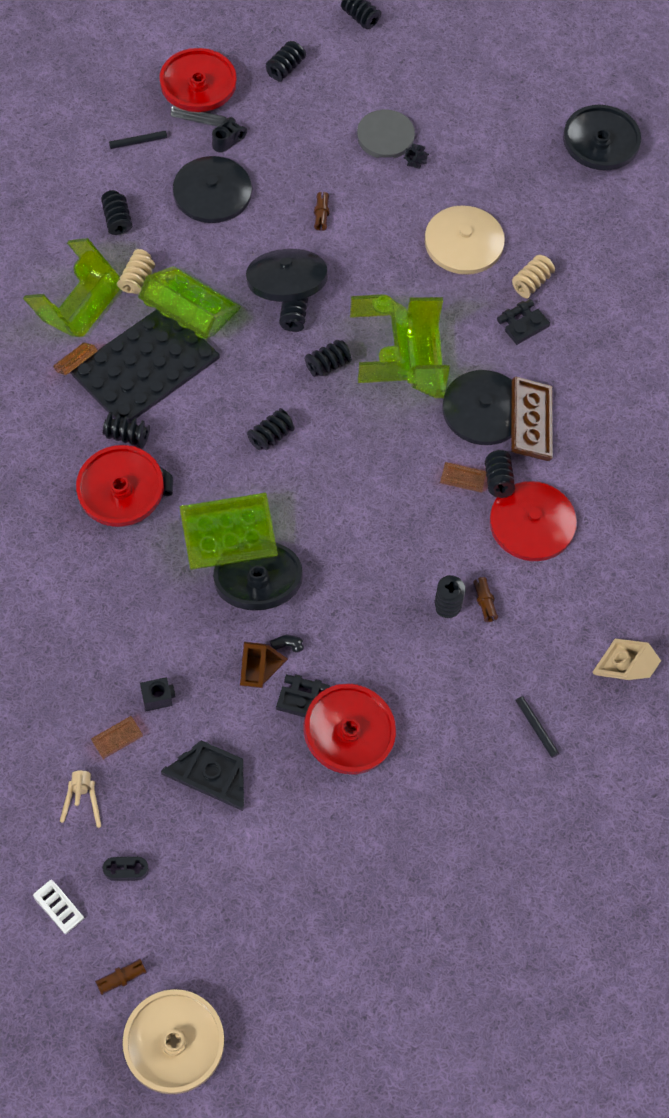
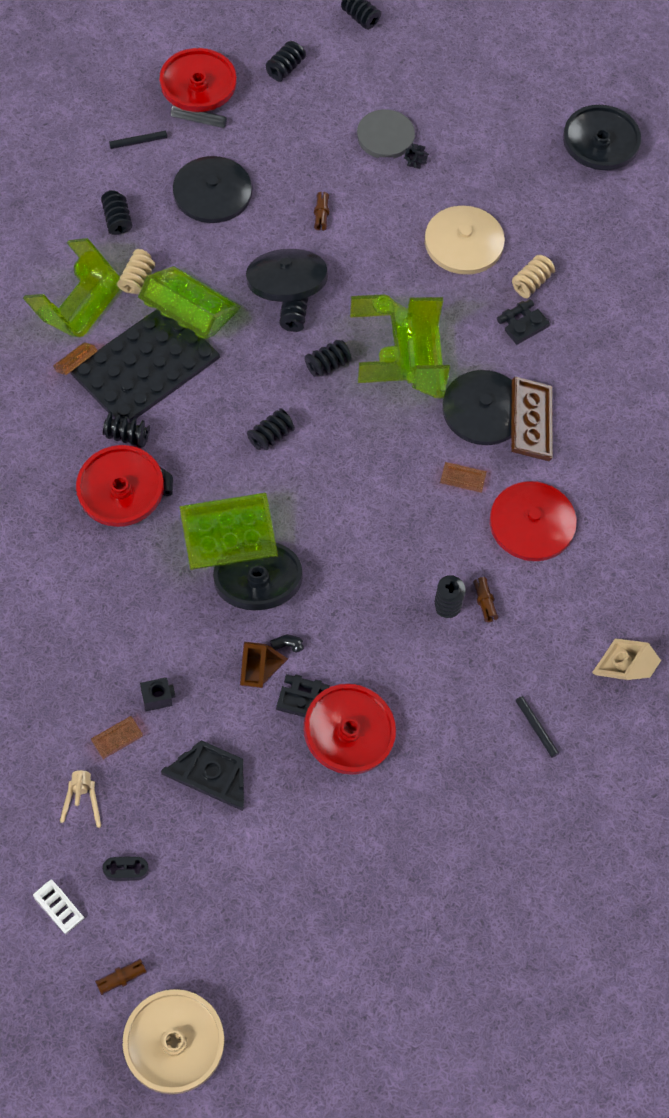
(227, 135): black piece -> none
(499, 474): black piece -> none

